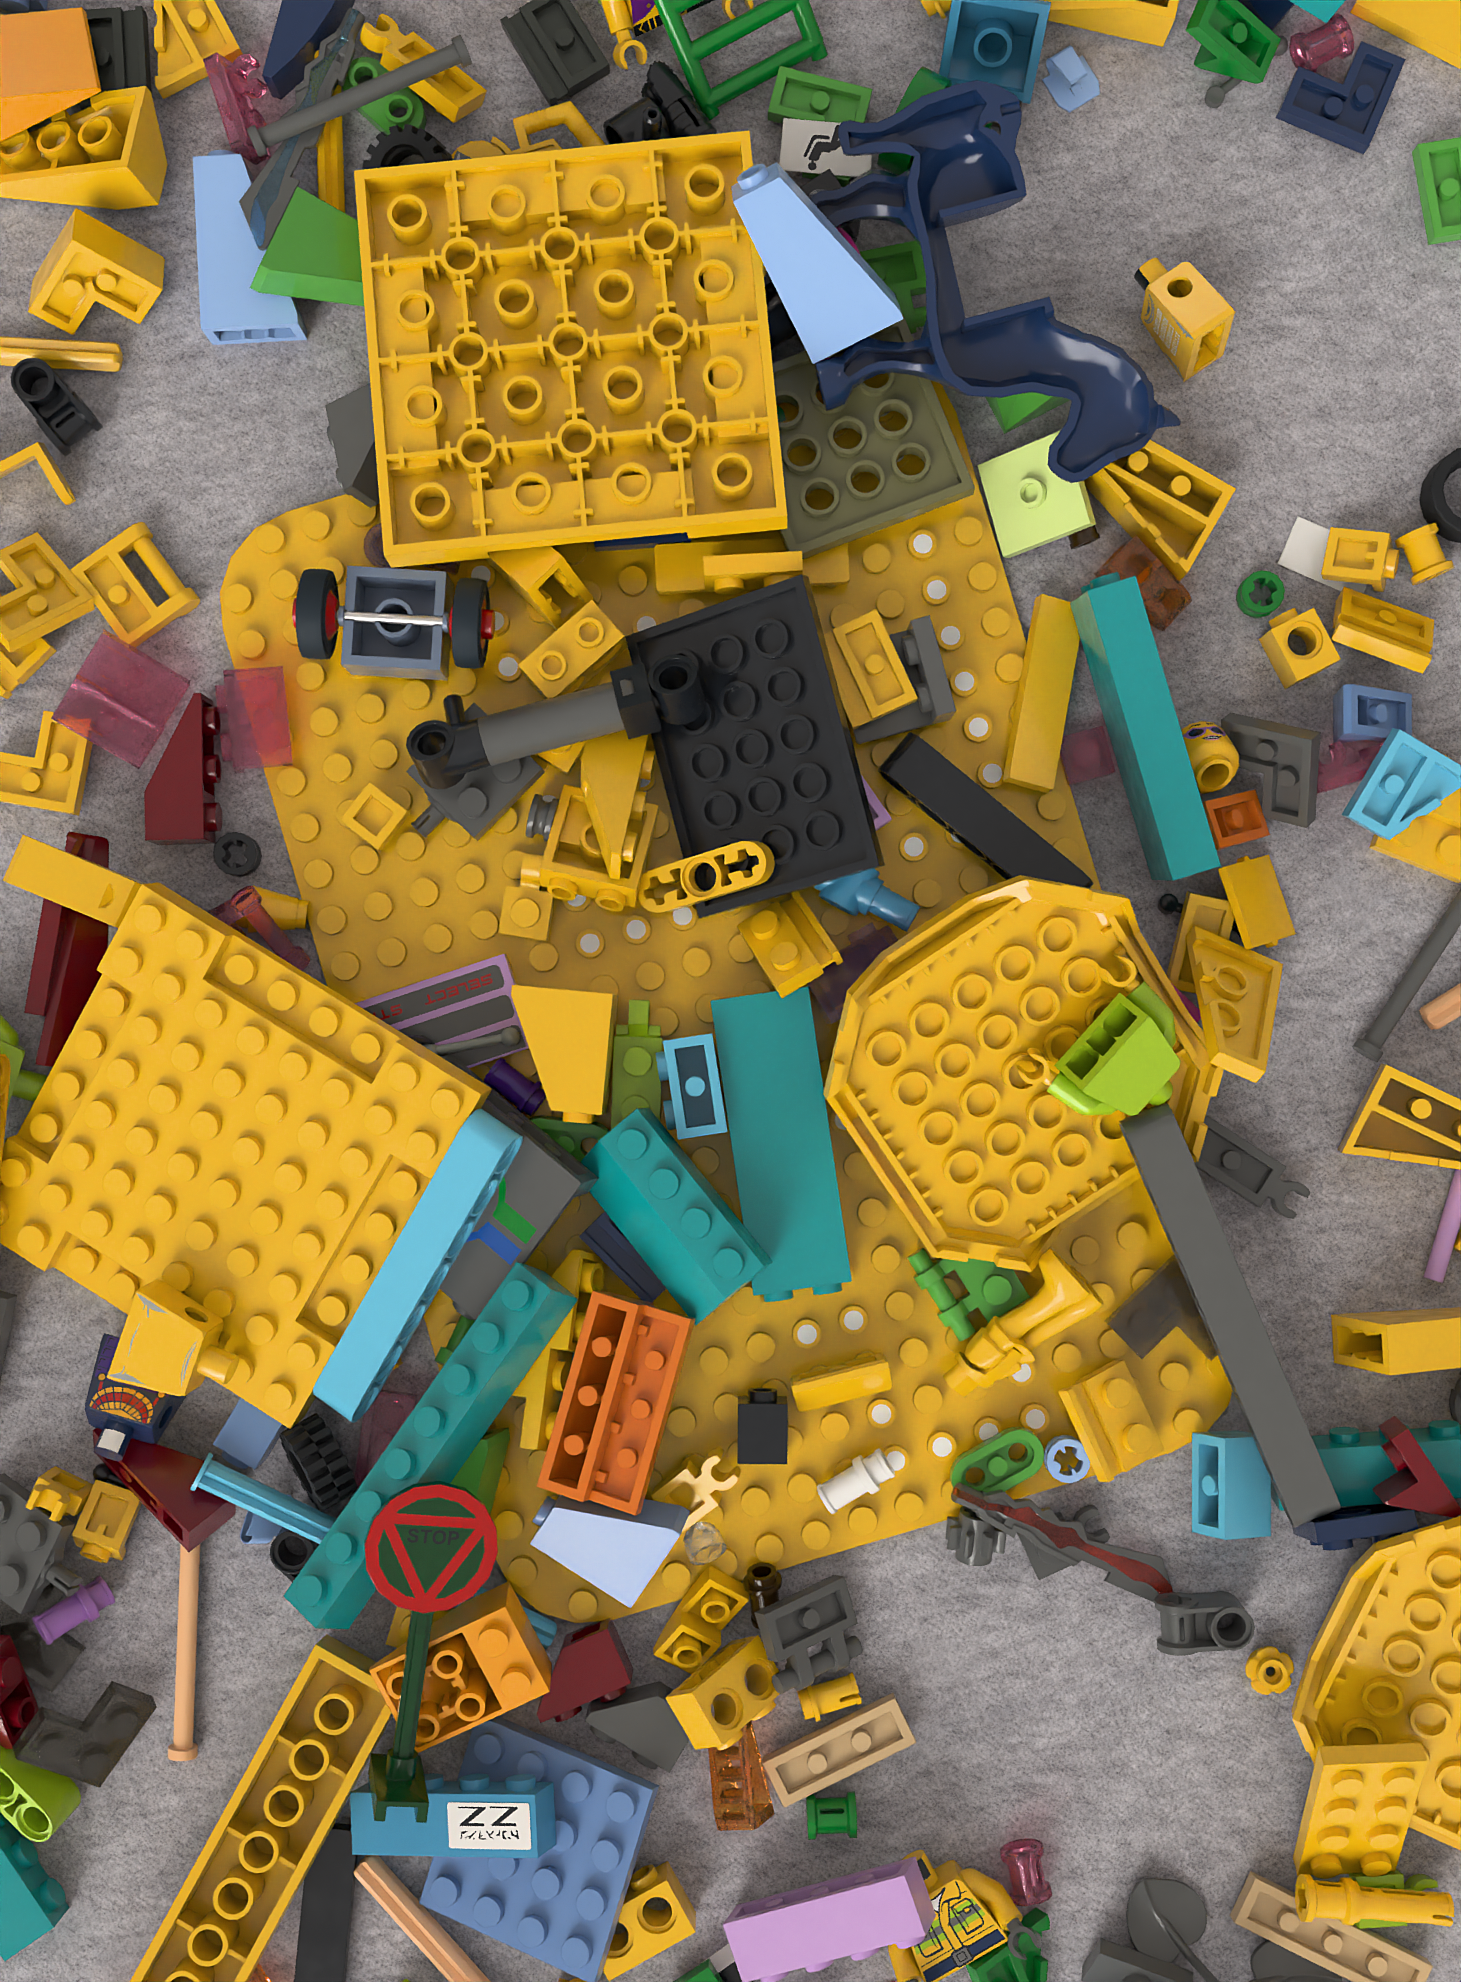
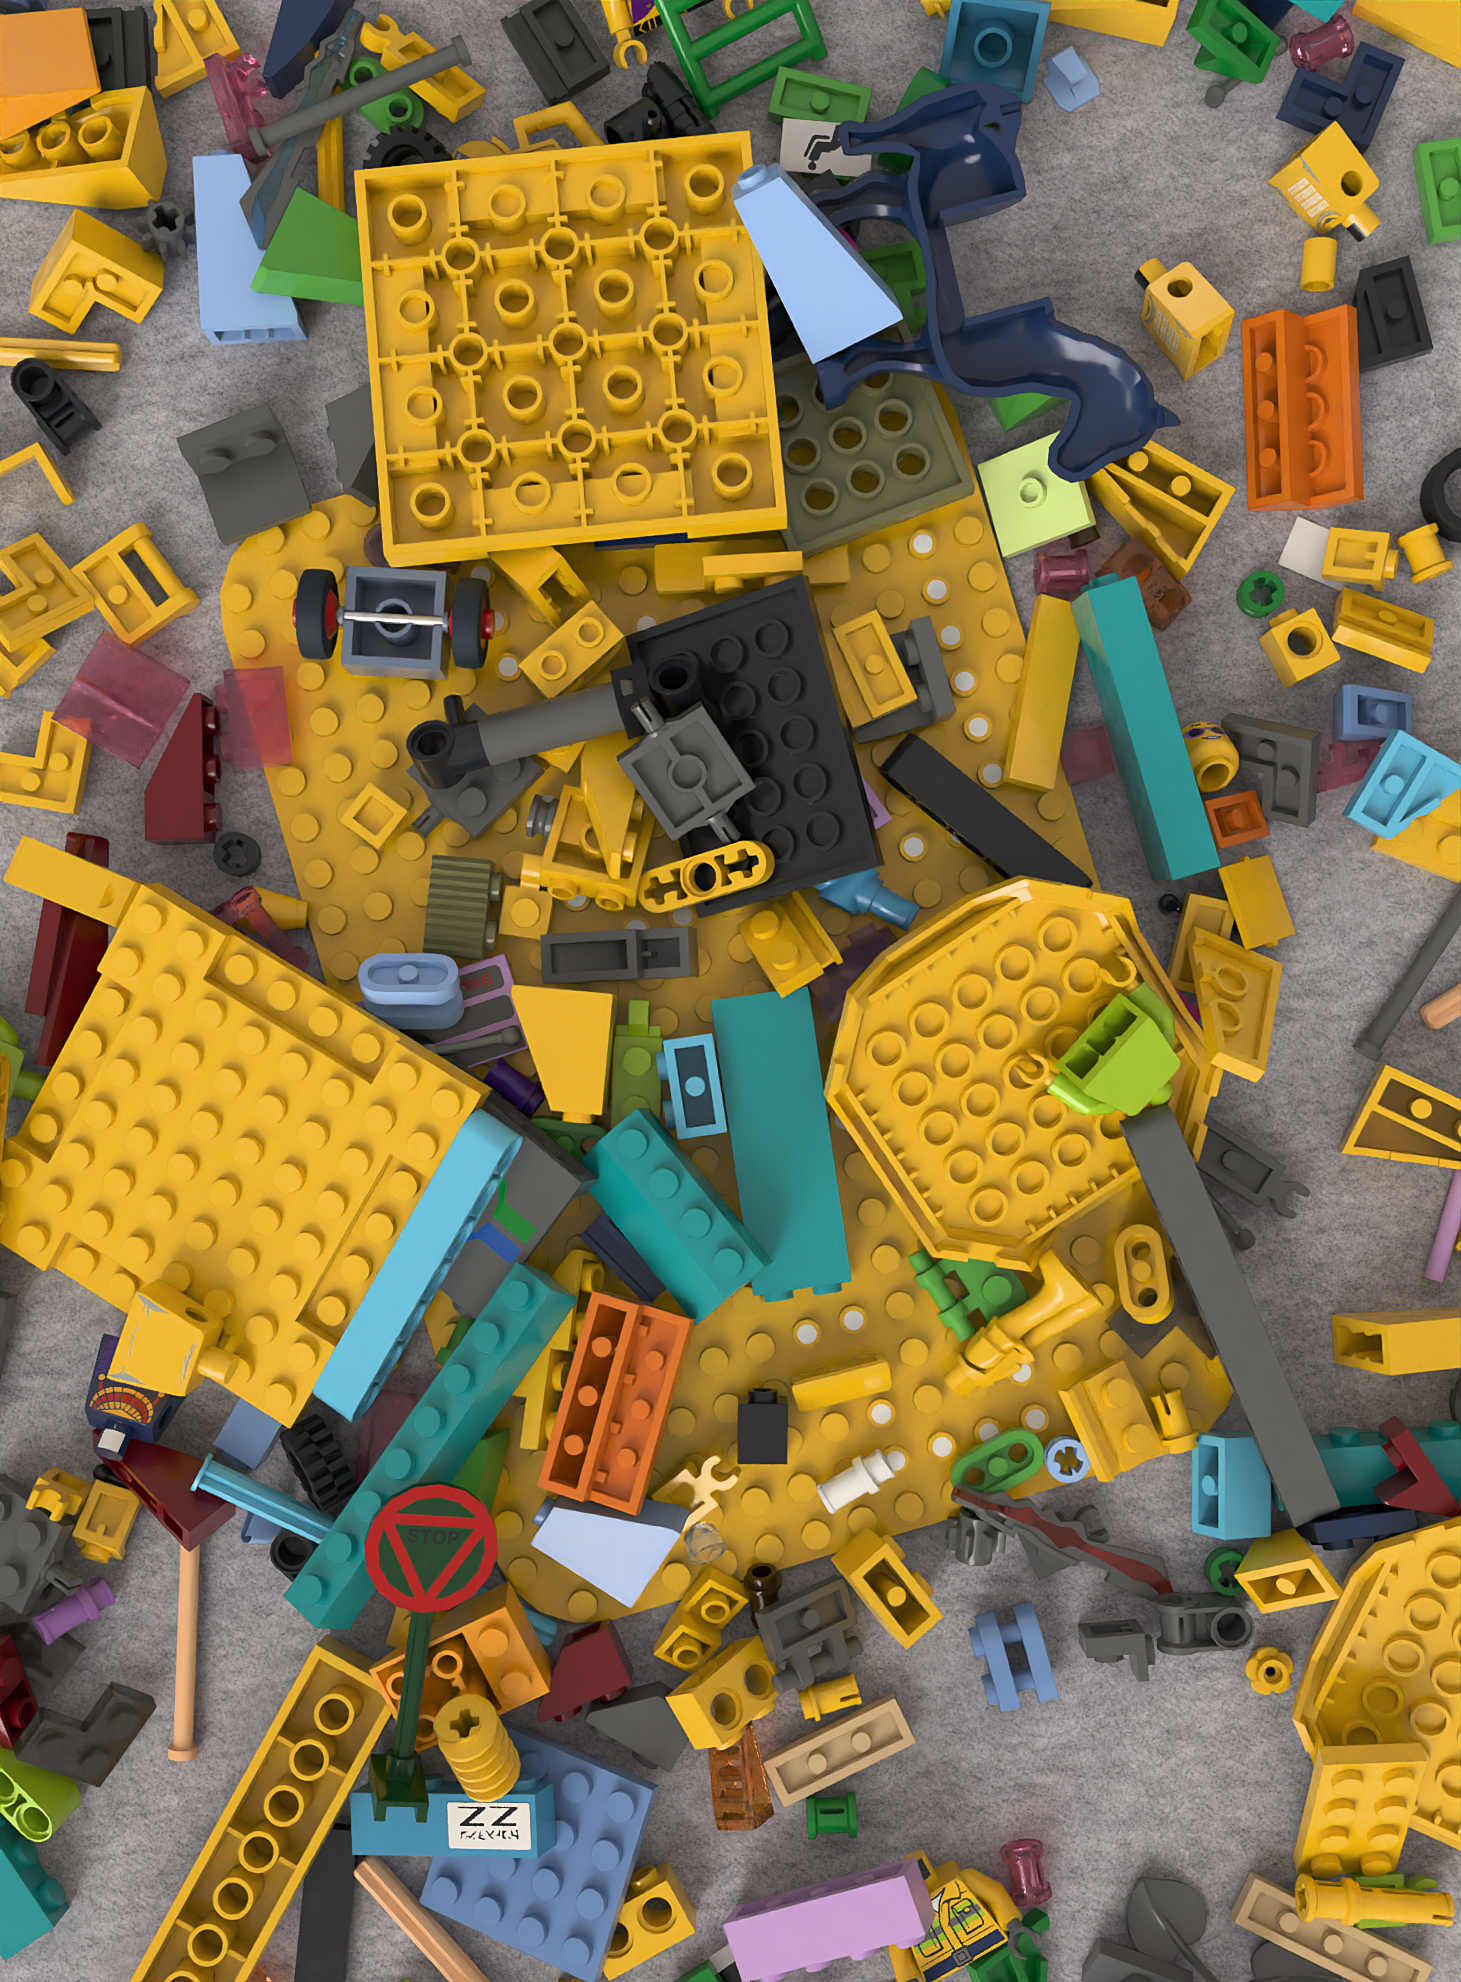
(167, 229): none -> dark grey gear
(246, 473): none -> dark grey bracket
(412, 990): none -> light blue brick
(461, 907): none -> olive brick
(477, 1747): none -> yellow piece
(619, 955): none -> dark grey slope
(686, 771): none -> dark grey plate
(887, 1587): none -> yellow brick
(989, 1641): none -> medium blue brick
(1060, 571): none -> clear pink bush
(1113, 1639): none -> dark grey bracket
(1146, 1276): none -> yellow plate
(1175, 1421): none -> yellow pin
(1213, 1573): none -> green bush
(1242, 1238): none -> dark grey hinge
(1285, 1573): none -> yellow slope
(1302, 410): none -> orange slope
(1318, 264): none -> yellow hinge
(1329, 184): none -> yellow torso
(1389, 316): none -> black wing

